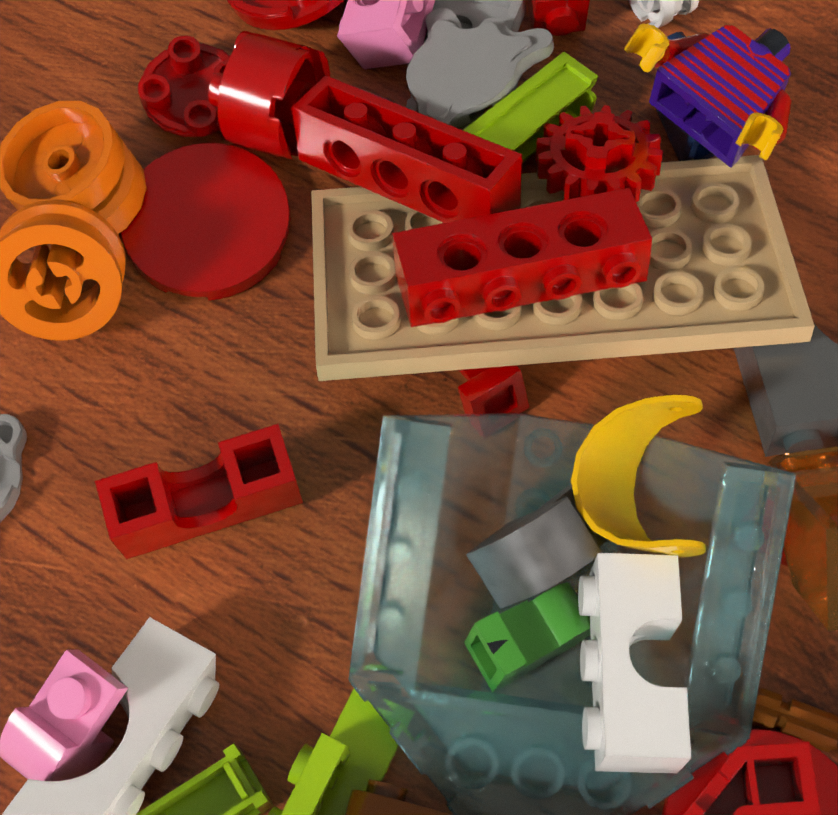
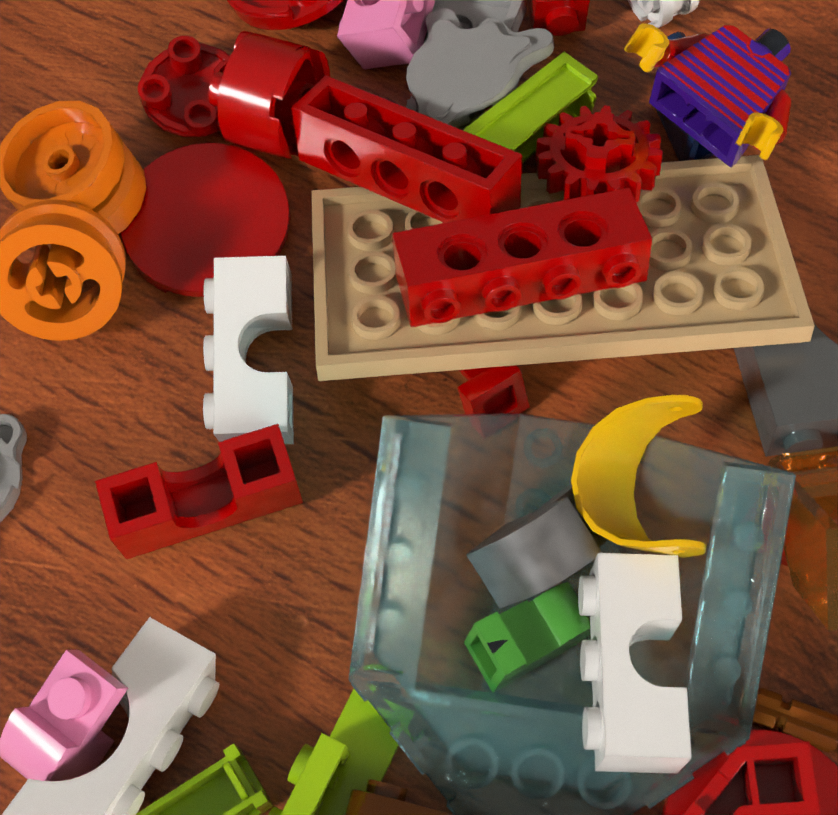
(246, 301): none -> white arch

